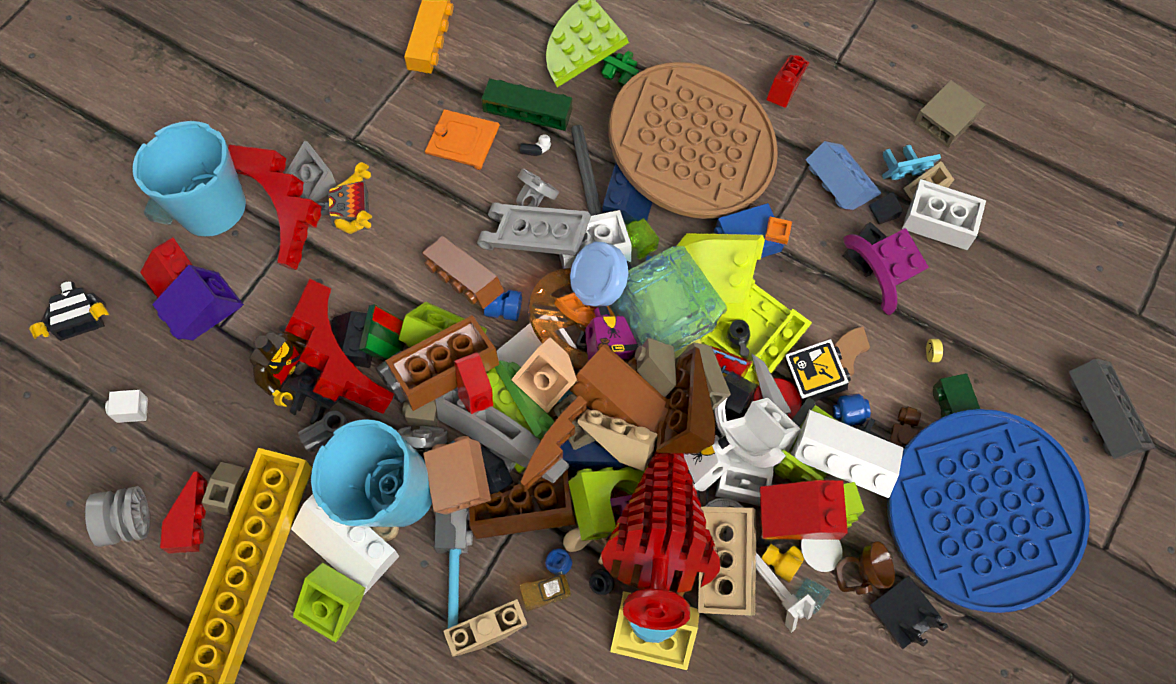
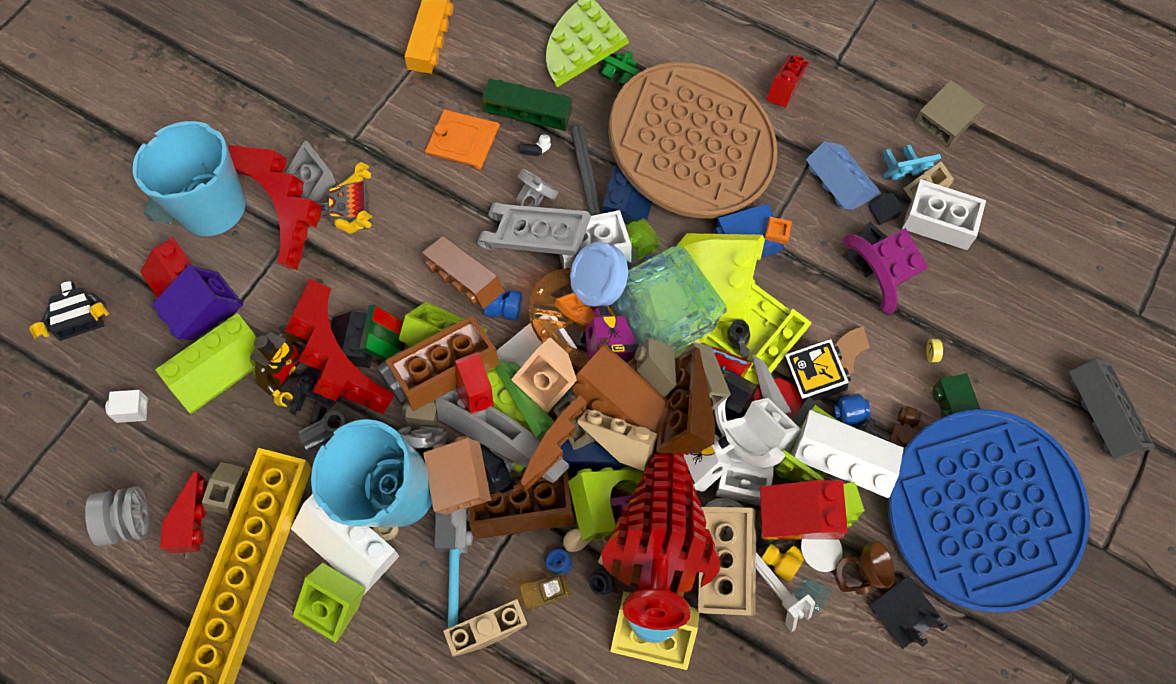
(210, 364): none -> lime slope

